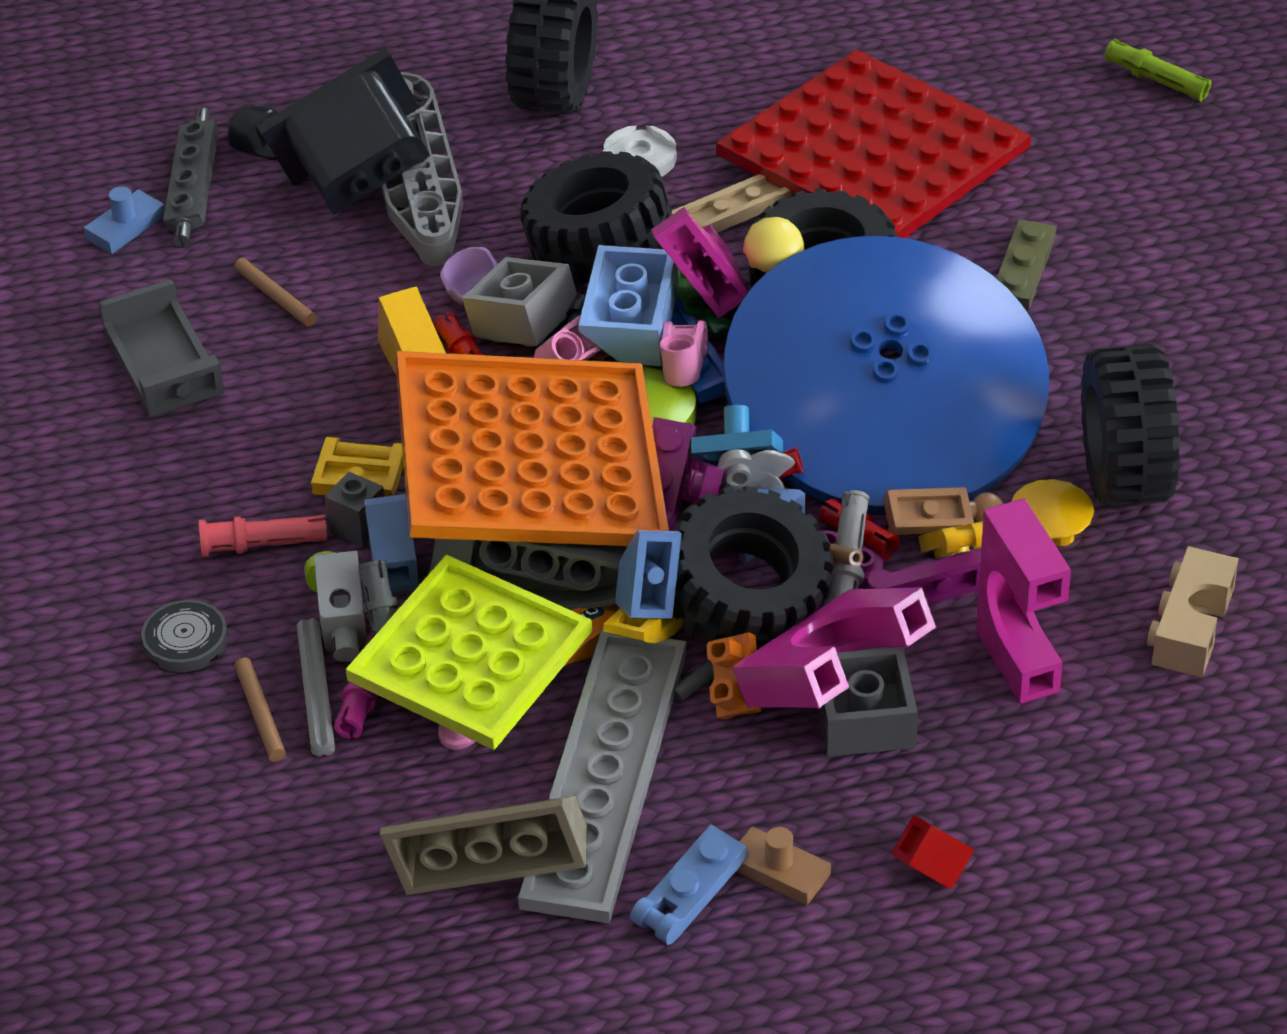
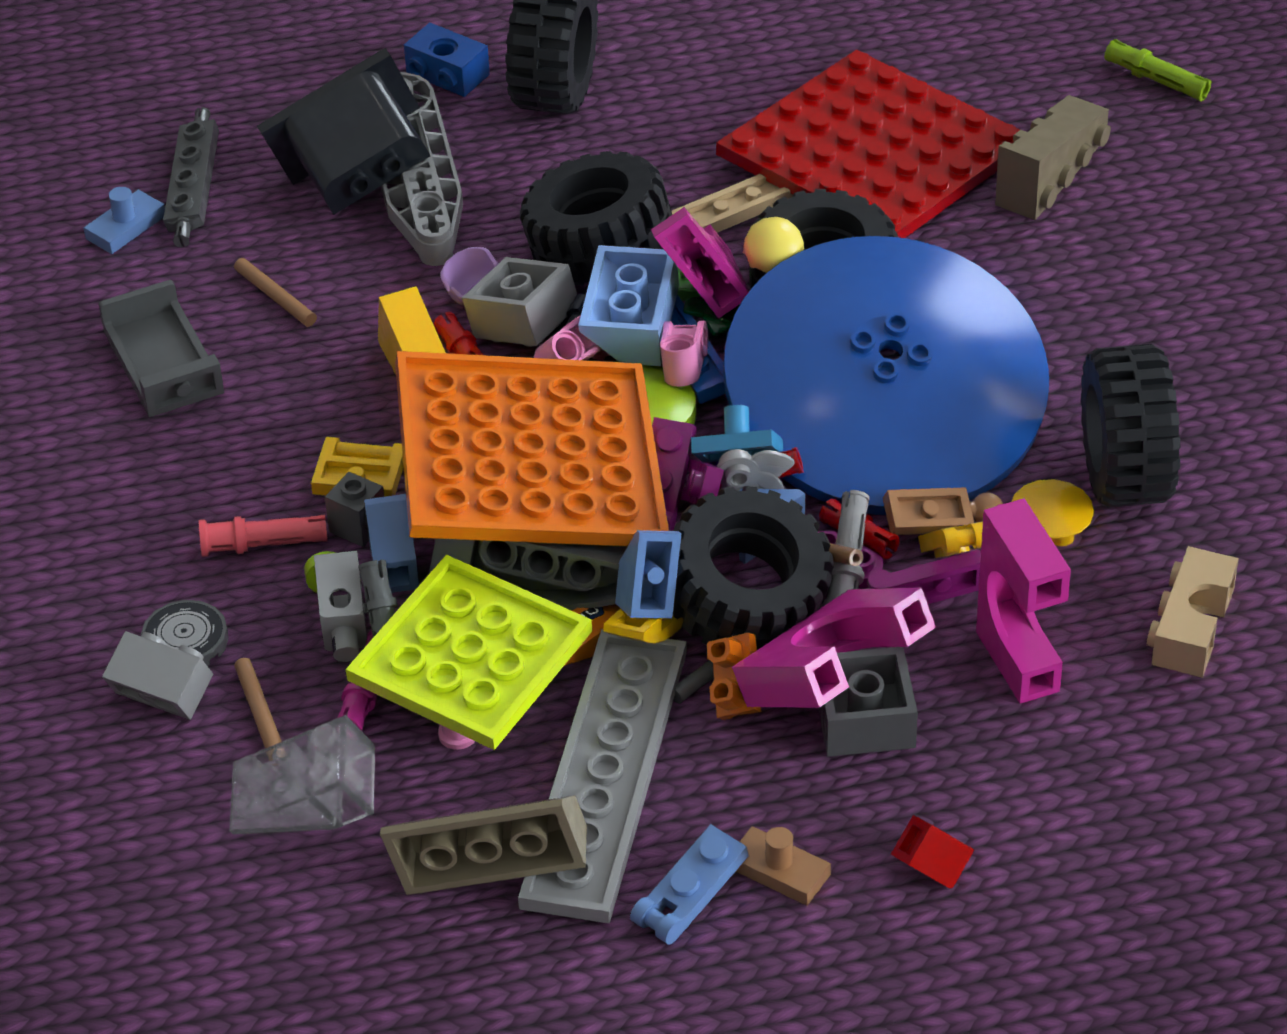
(158, 674): none -> light grey brick
(244, 132): black piece -> none
(305, 782): none -> clear slope
(315, 687): light grey axle -> none
(447, 59): none -> blue brick
(651, 144): white tile -> none
(1026, 259): olive plate -> none
(1049, 155): none -> dark tan wedge

